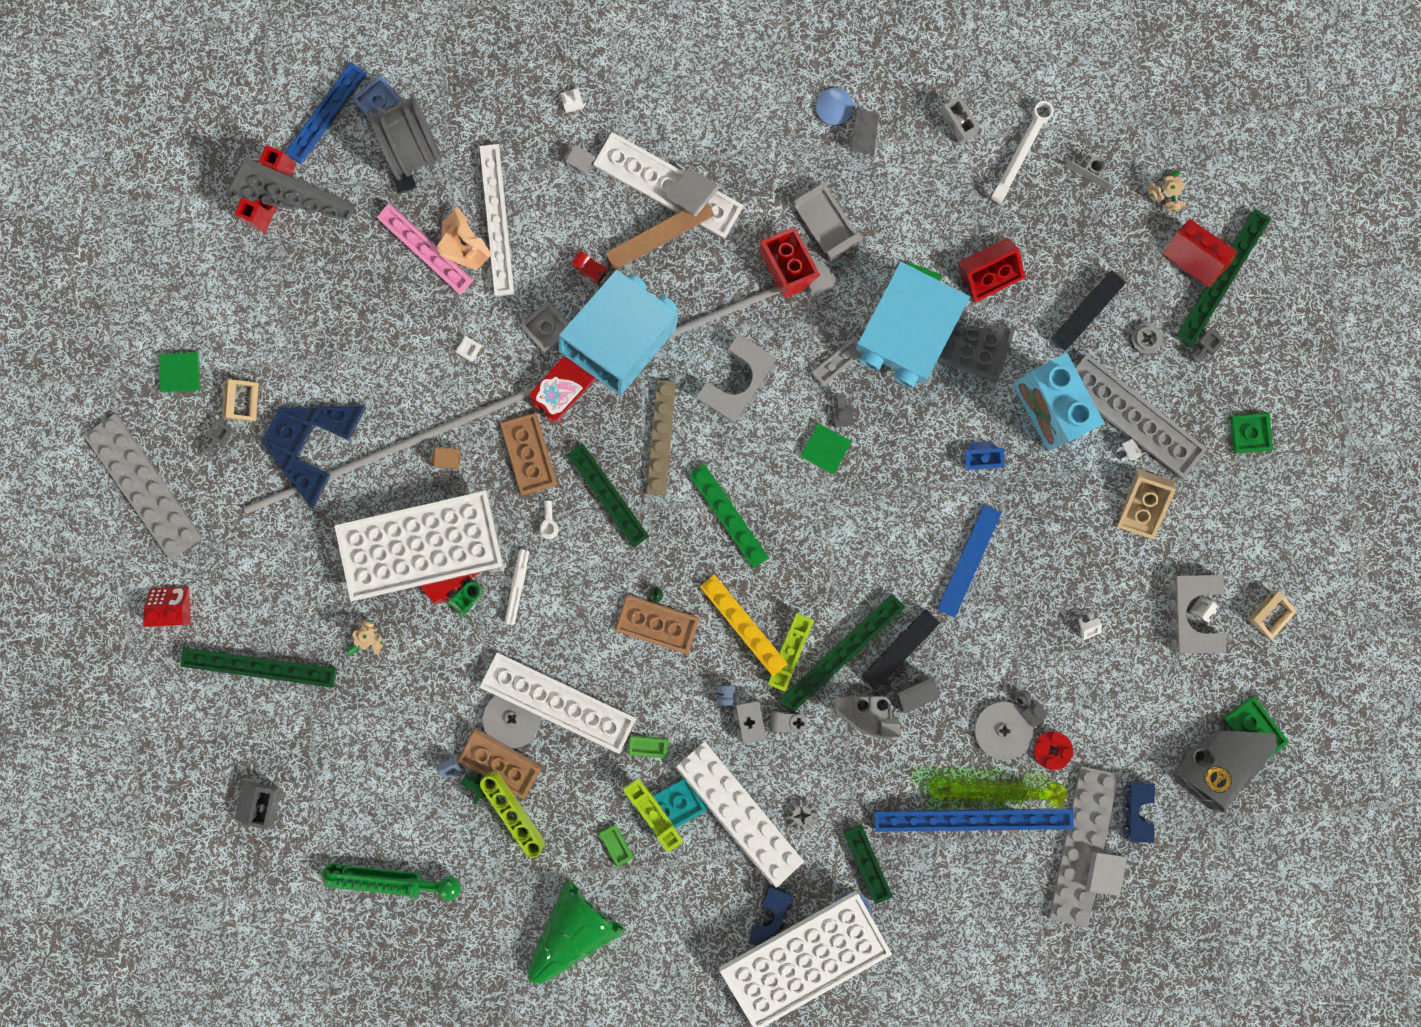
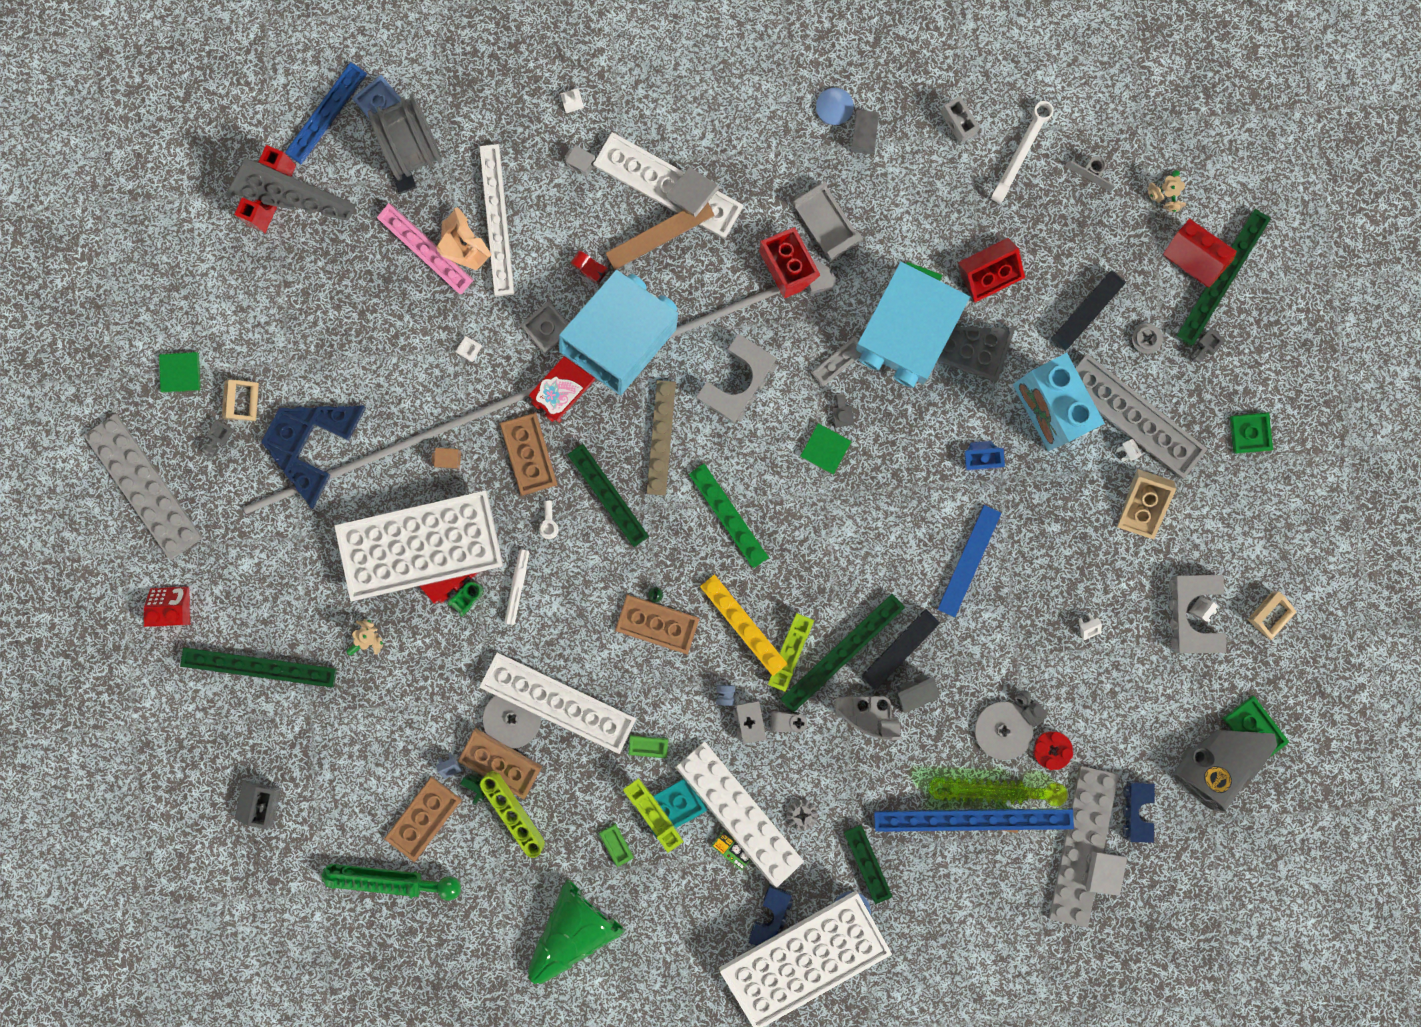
(423, 819): none -> medium nougat tile
(731, 850): none -> tile

